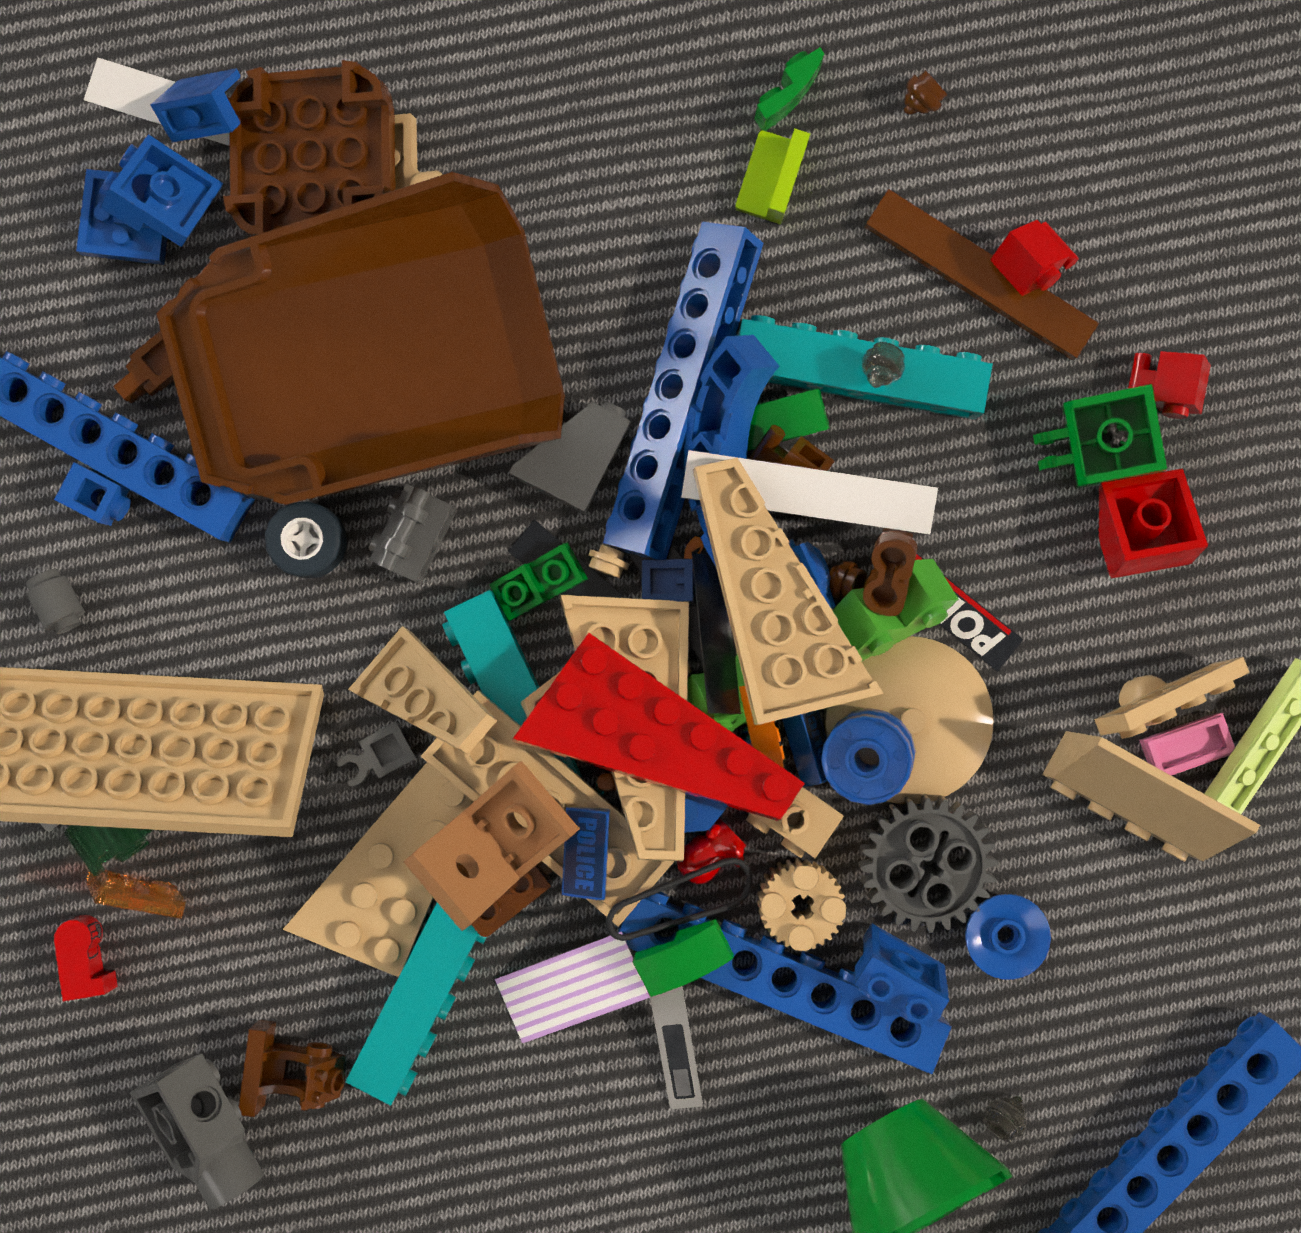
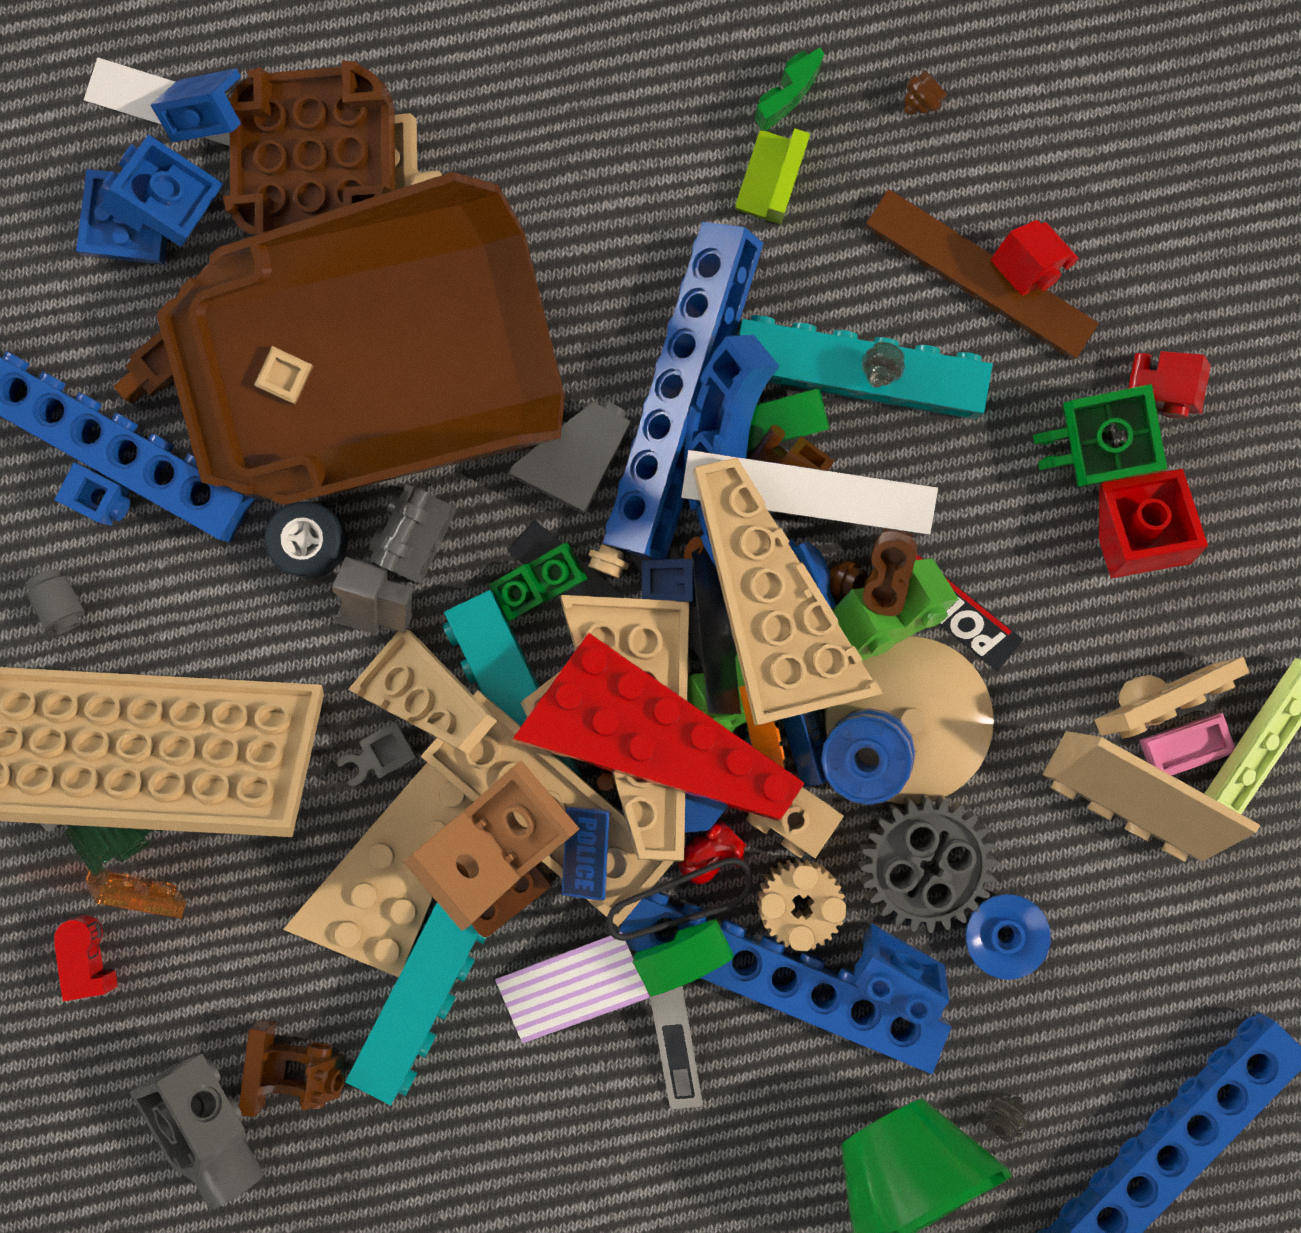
(283, 375): none -> tan tile
(370, 598): none -> flat silver piece

